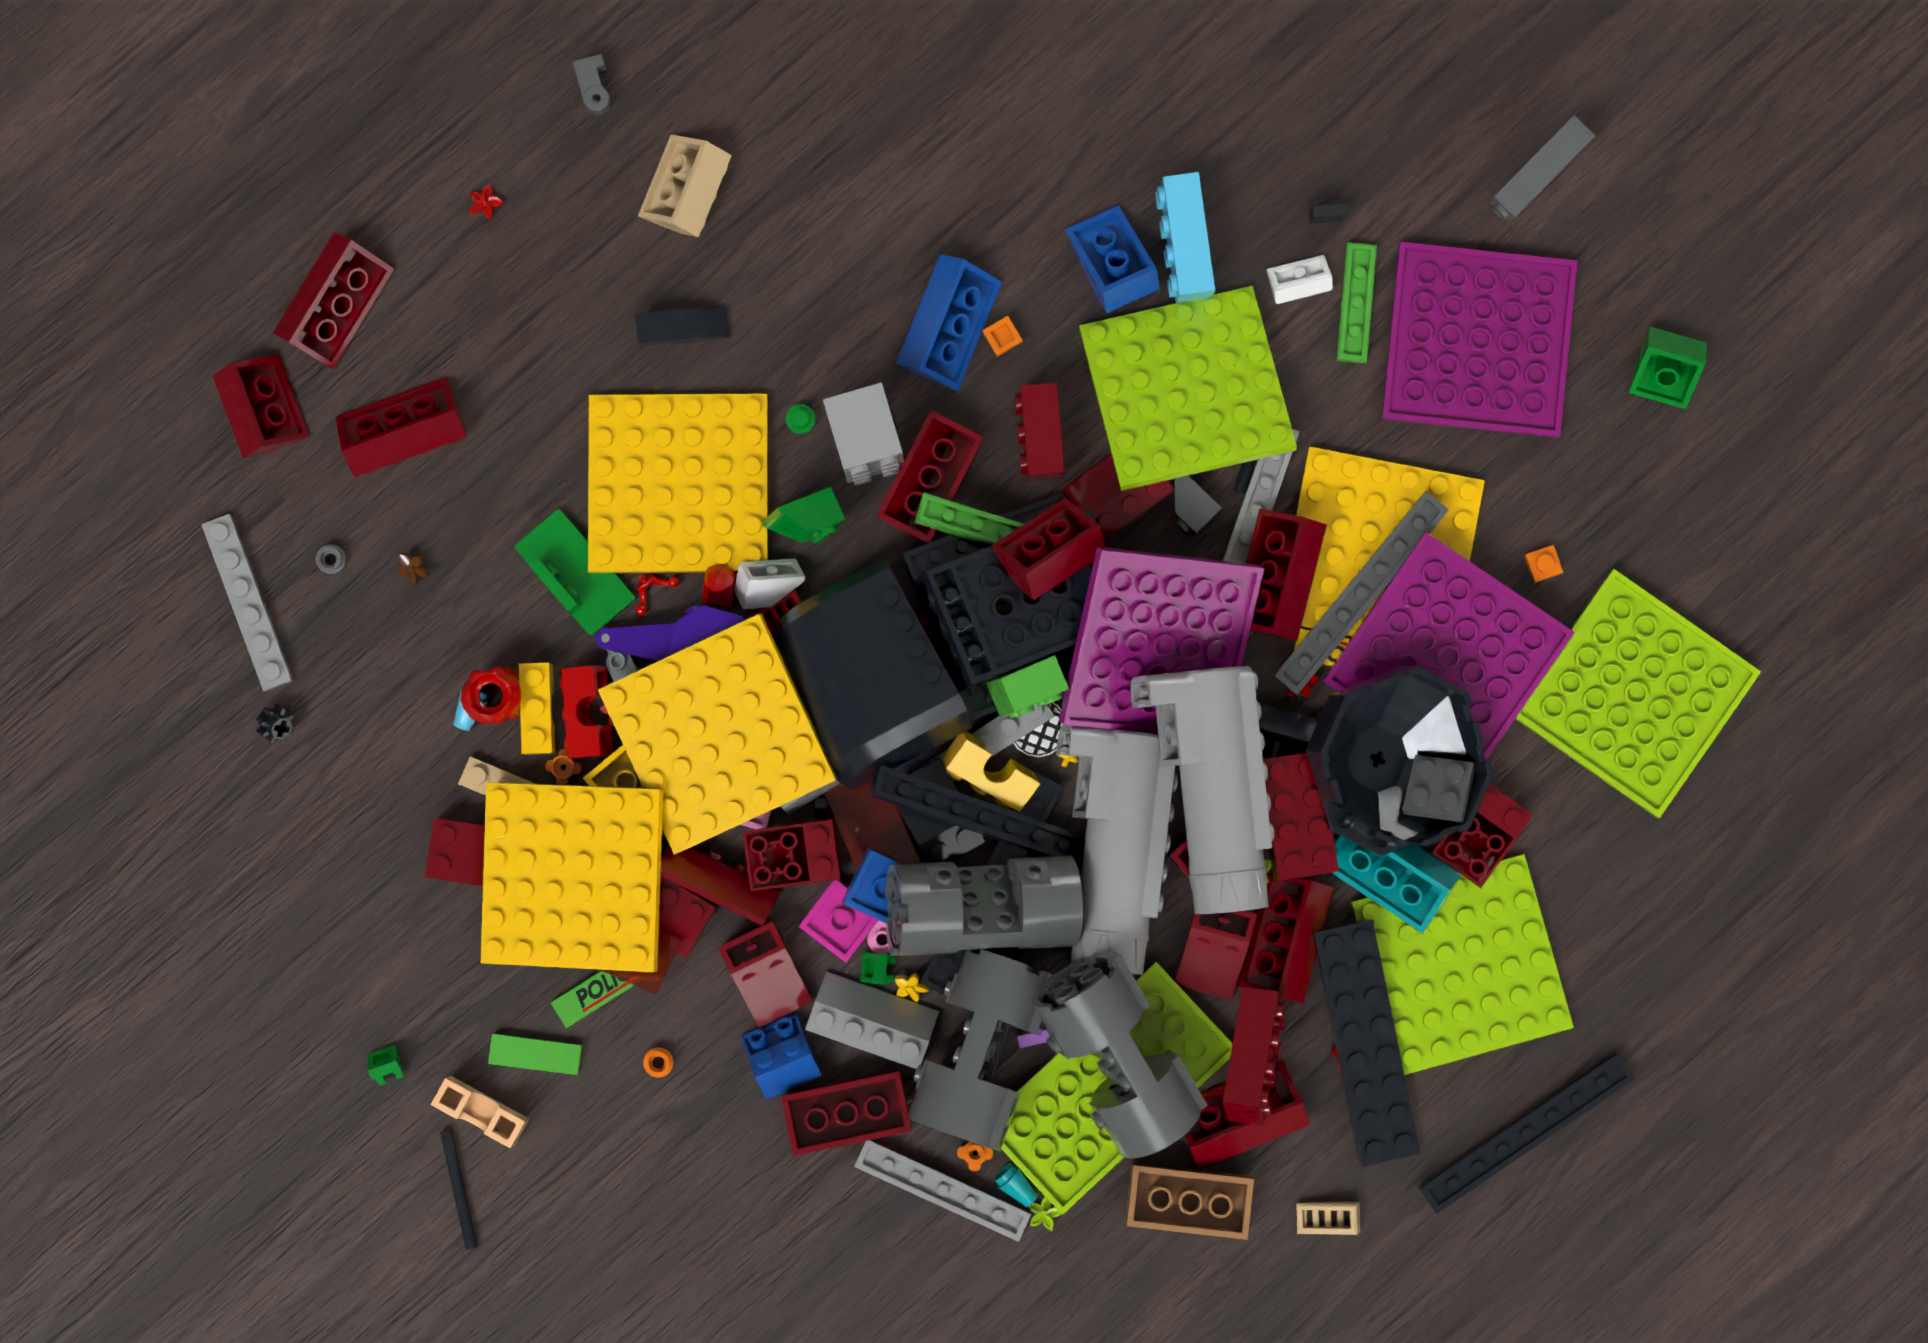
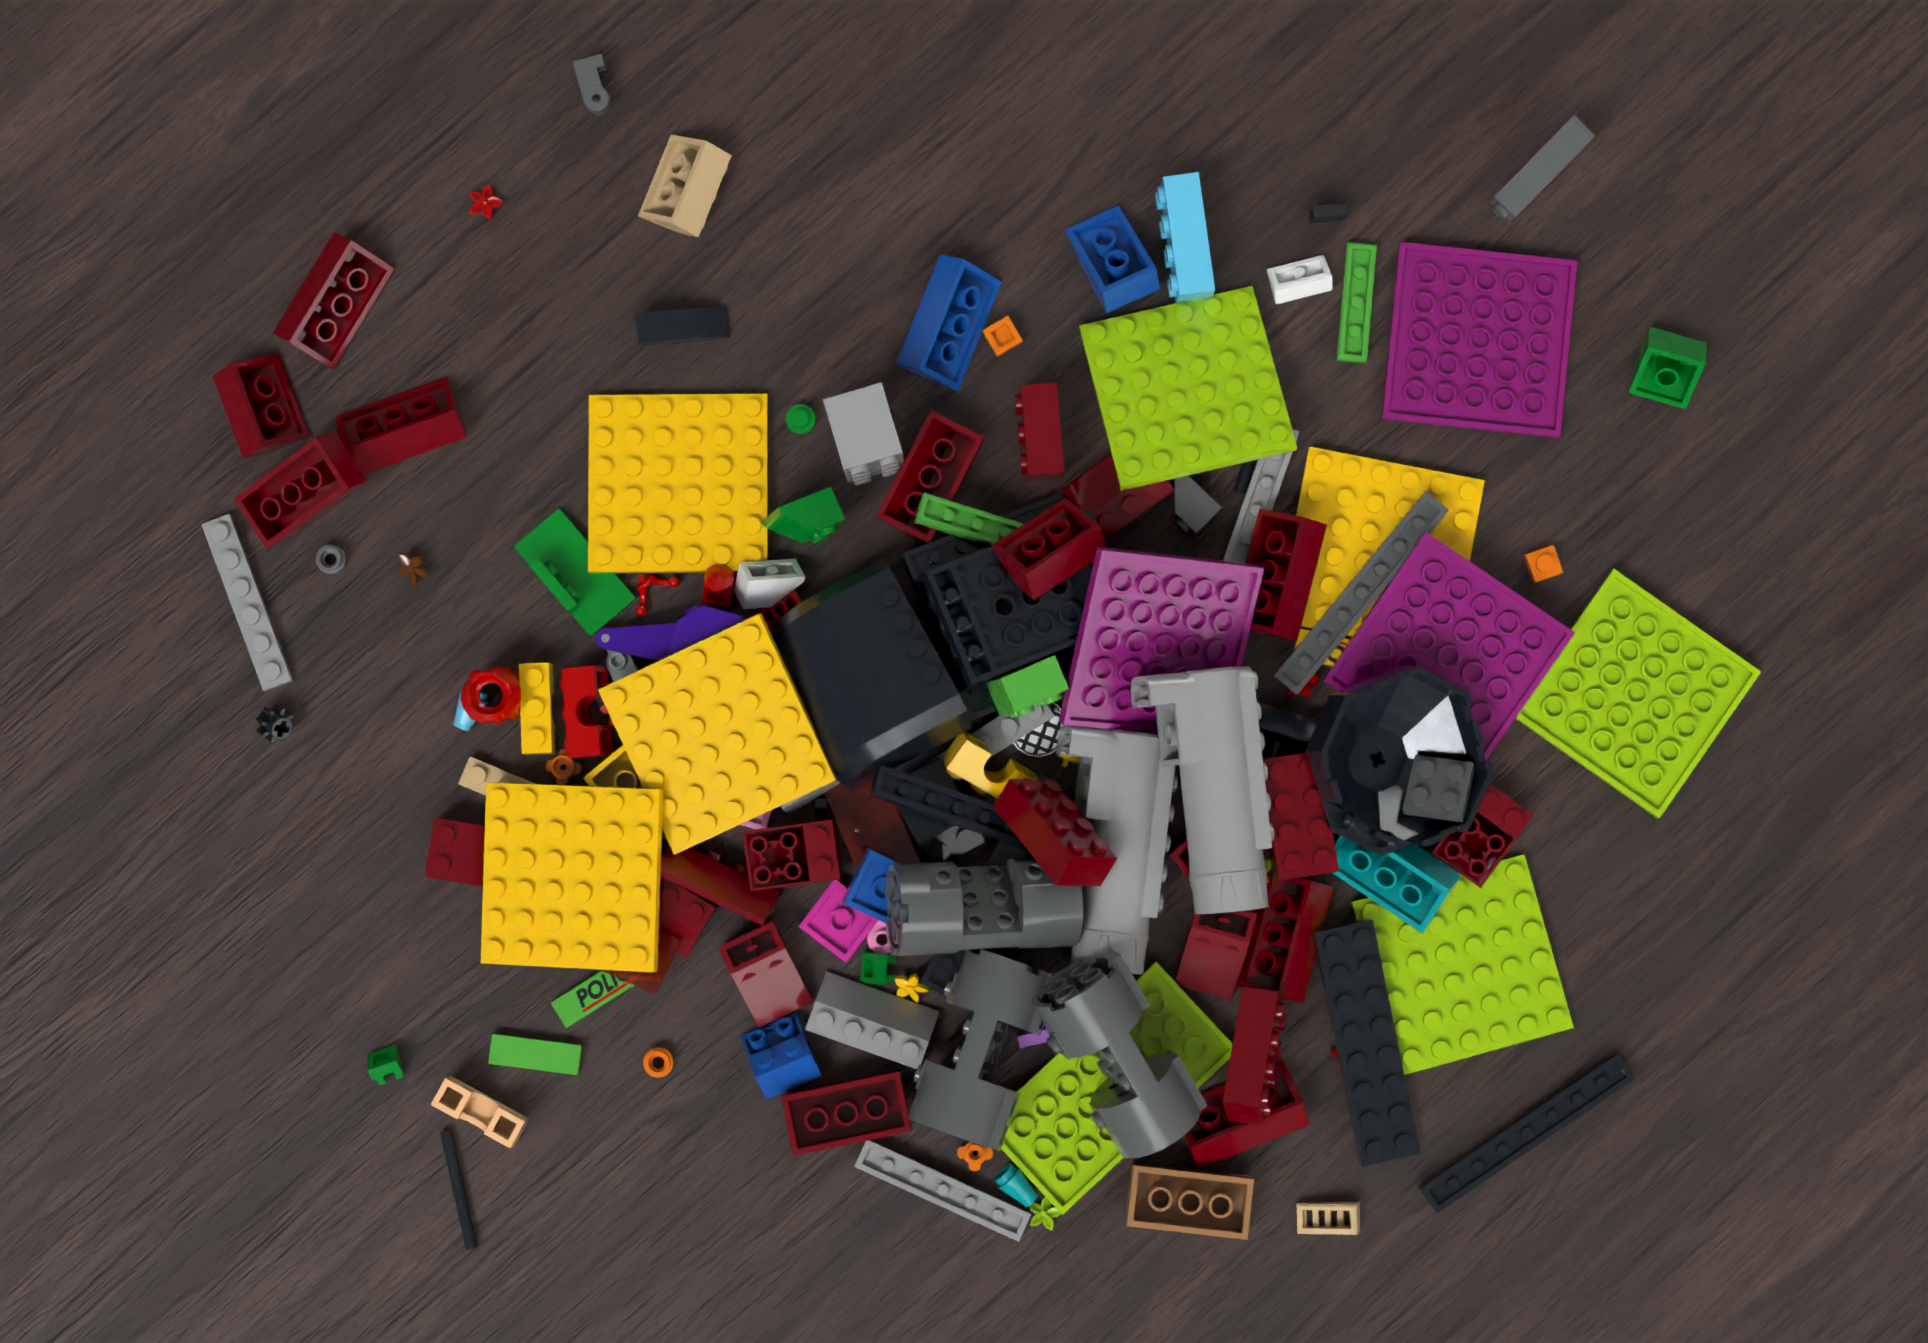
(300, 489): none -> dark red brick
(1055, 832): none -> dark red brick

